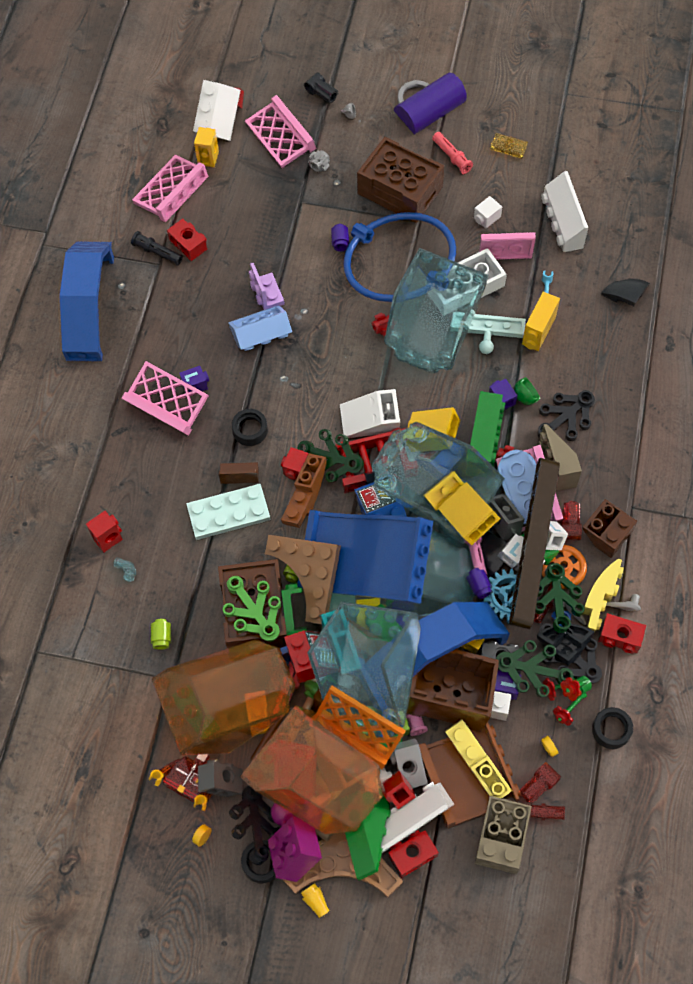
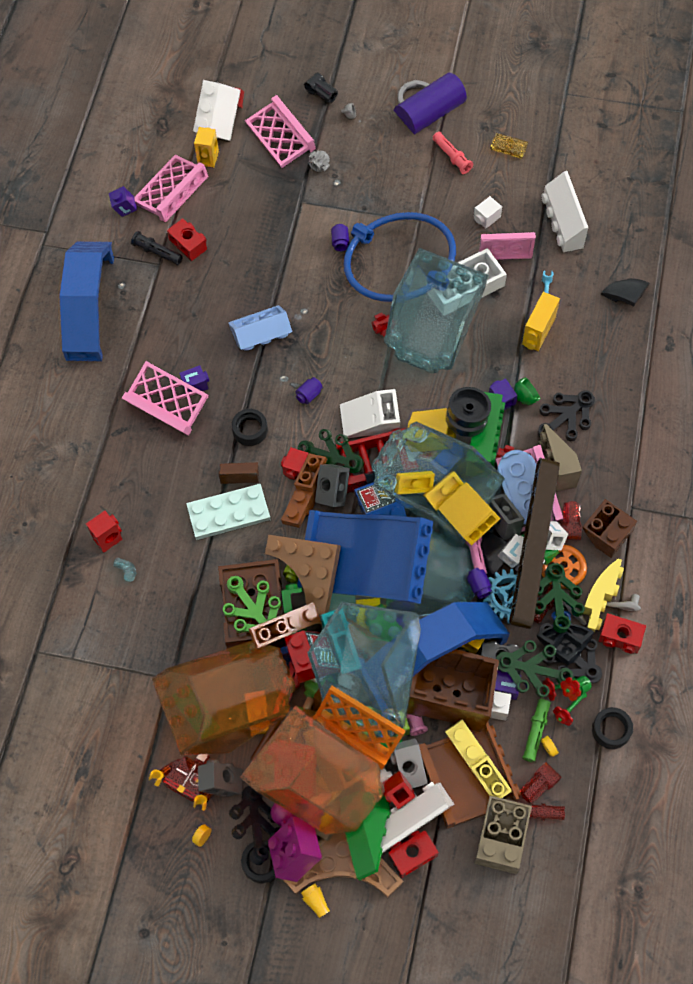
(122, 201): none -> dark purple brick
(160, 634): lime brick -> none
(266, 289): lavender bracket -> none
(284, 625): none -> slope
(308, 390): none -> dark purple brick
(332, 485): none -> dark grey brick
(391, 187): reddish brown container -> none
(414, 482): none -> yellow plate
(468, 411): none -> black wheel
(496, 326): light aqua plate -> none
(539, 720): none -> bright green pin

